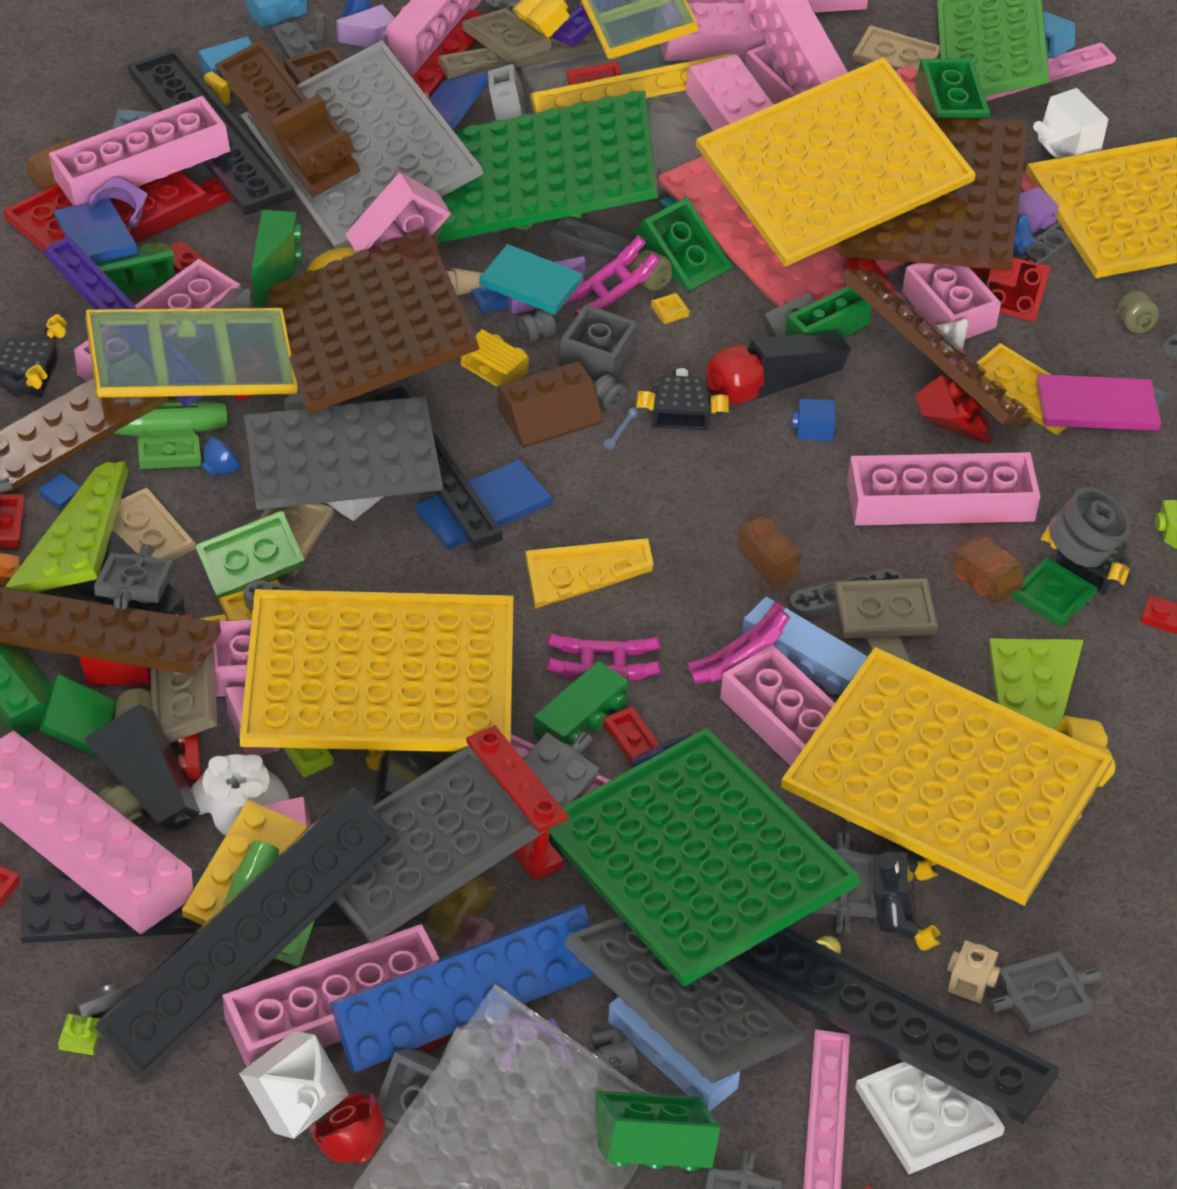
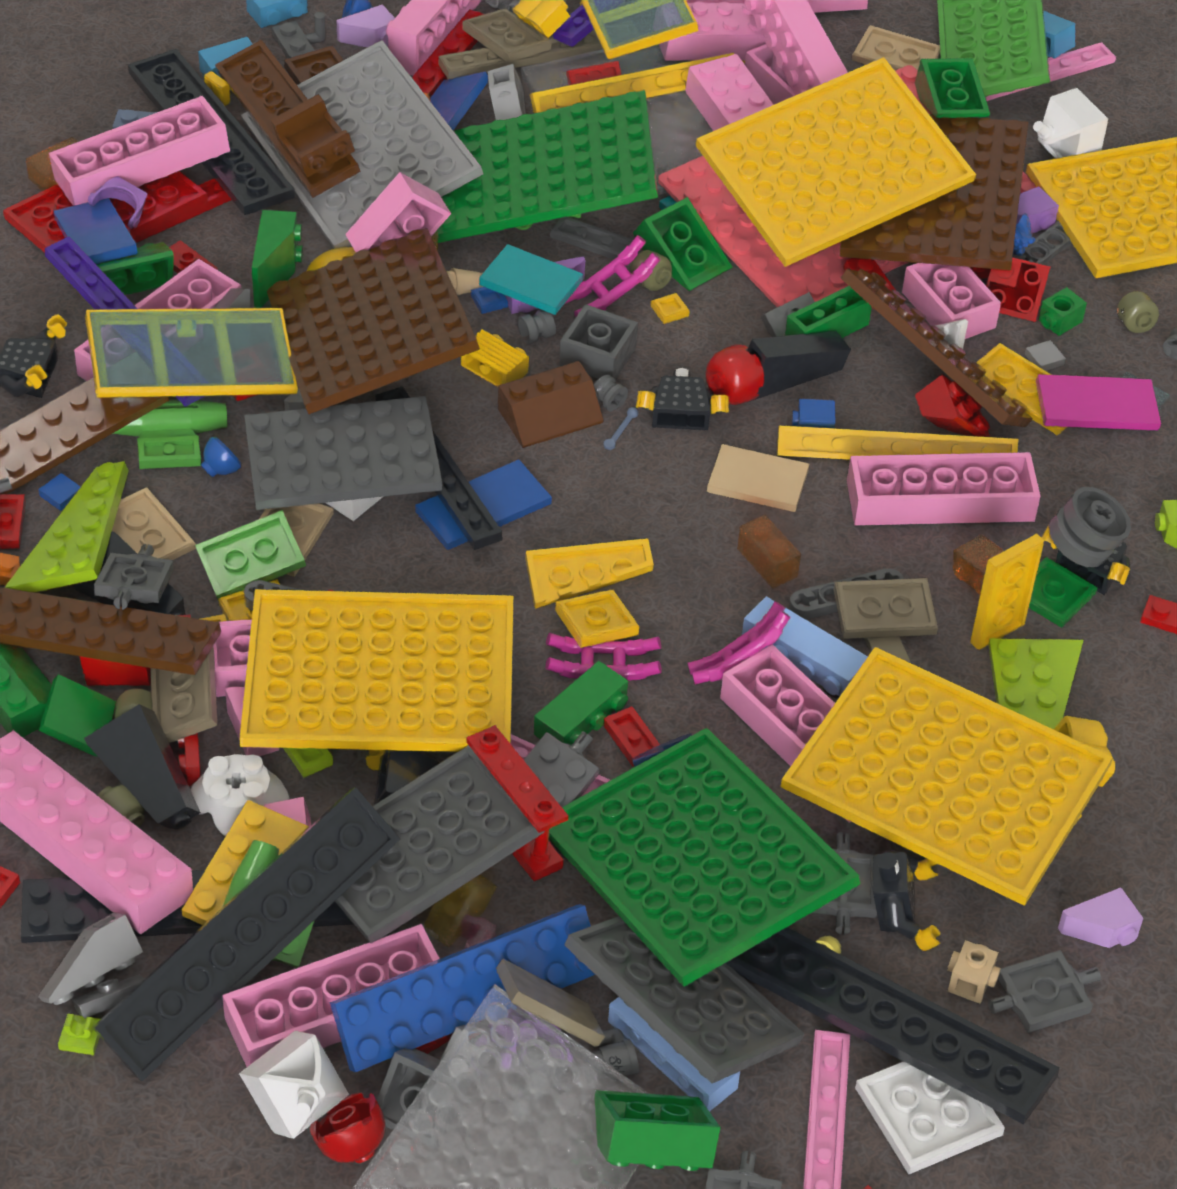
(95, 952): none -> light grey slope
(549, 1003): none -> dark tan tile
(597, 618): none -> yellow tile
(758, 478): none -> tan tile
(847, 443): none -> yellow plate
(1006, 591): none -> yellow tile
(1045, 355): none -> light grey tile
(1062, 311): none -> green brick
(1103, 920): none -> lavender slope

